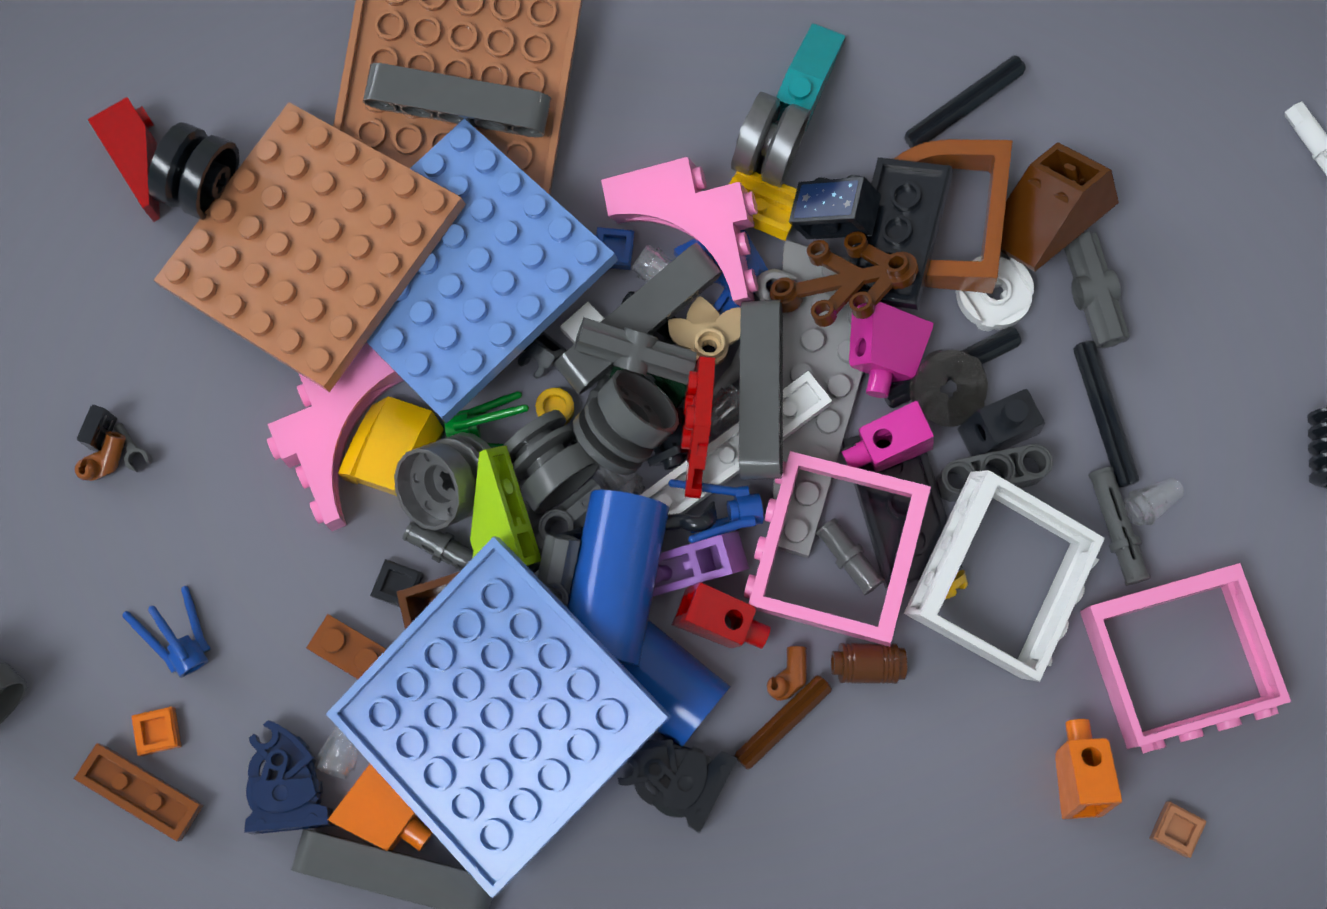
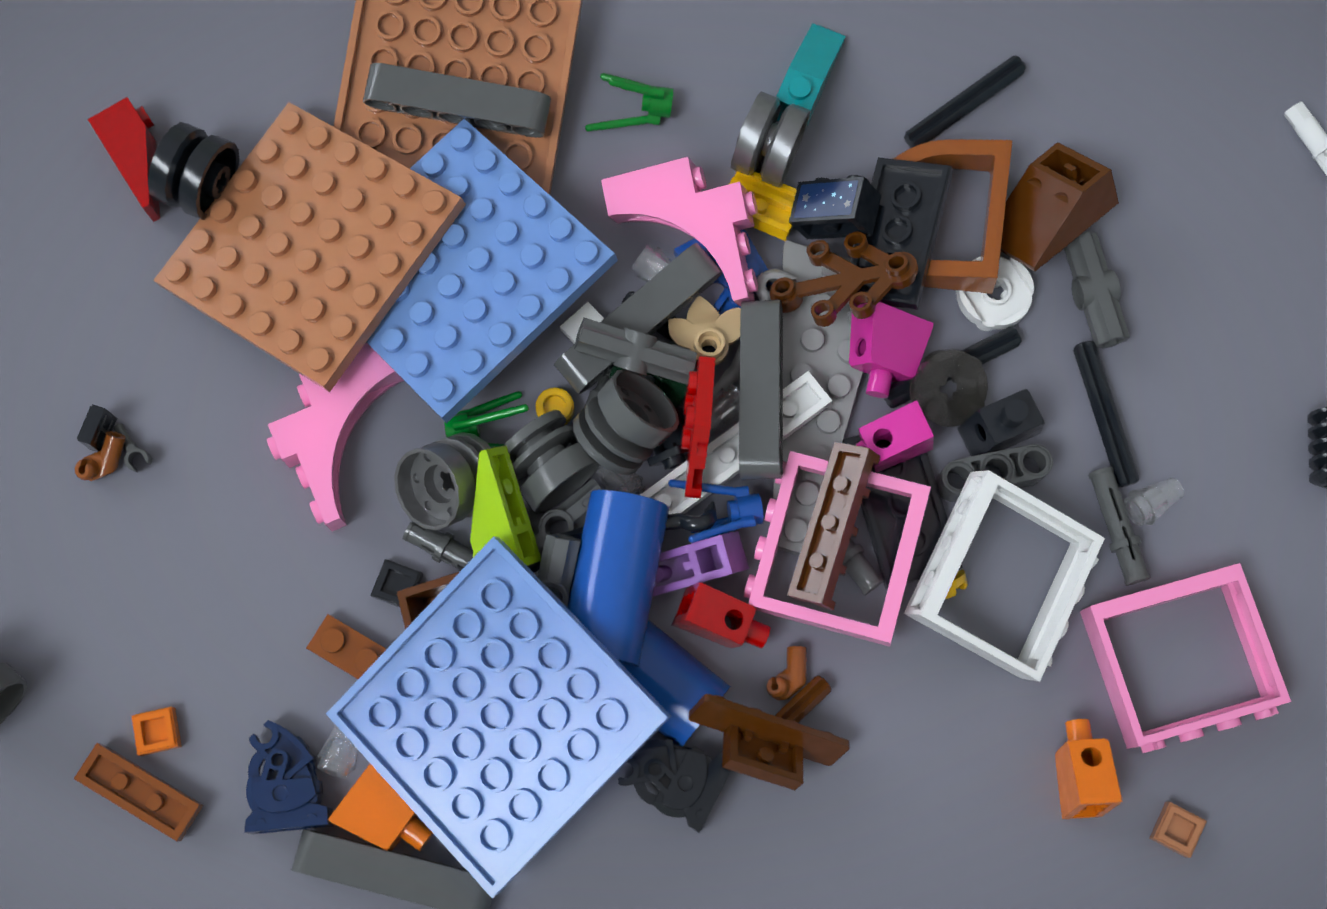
(185, 654): blue plant -> none
(382, 440): yellow slope -> none
(544, 351): black tile -> none
(620, 242): blue tile -> none
(655, 101): none -> green plant
(764, 743): none -> reddish brown bracket
(832, 524): none -> hinge
(869, 663): reddish brown head -> none

